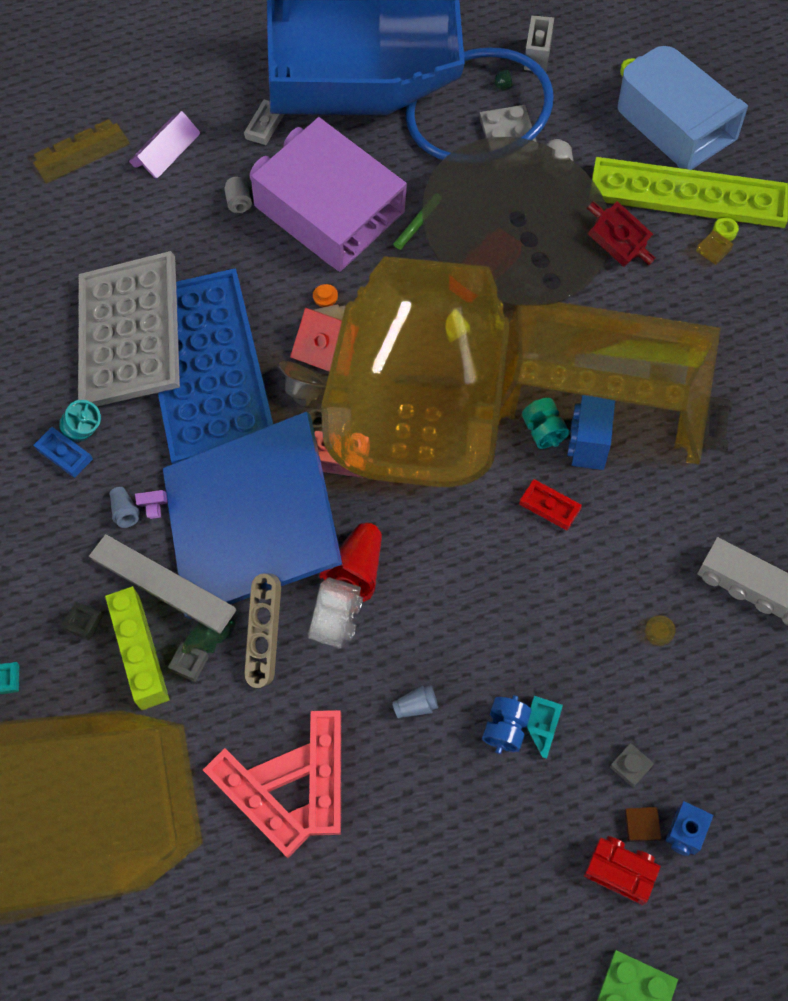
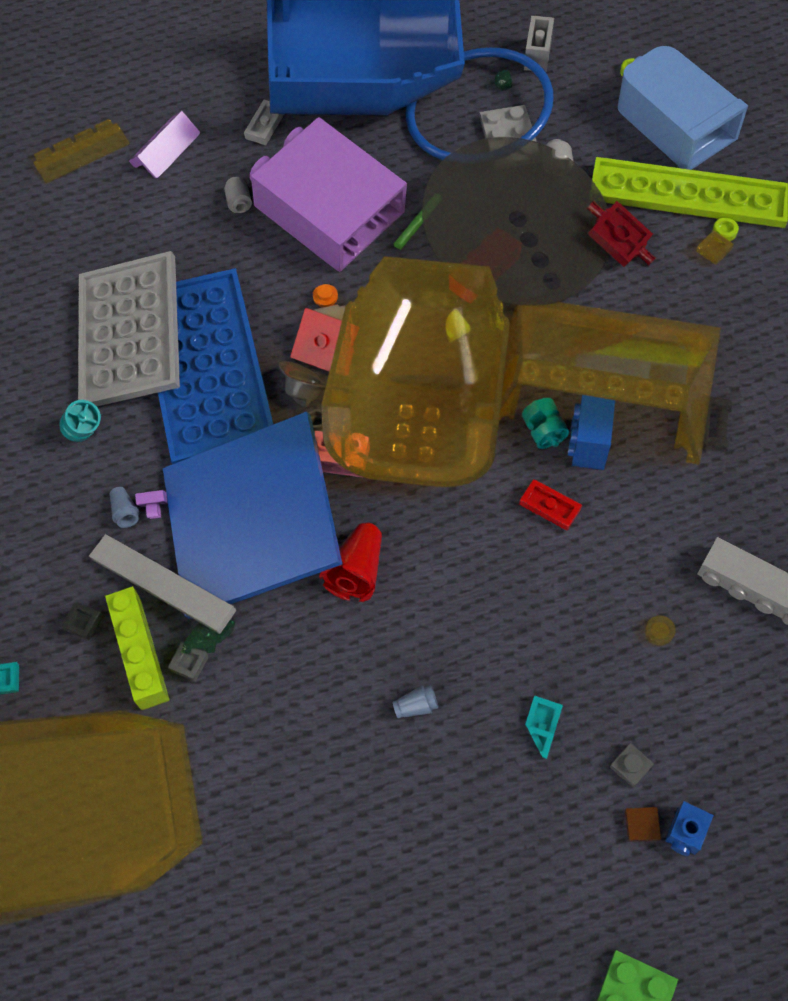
(63, 452): blue plate -> none
(251, 787): coral plate -> none
(257, 629): dark tan beam -> none
(334, 613): clear piece -> none
(505, 729): blue wheel -> none
(622, 870): red brick -> none

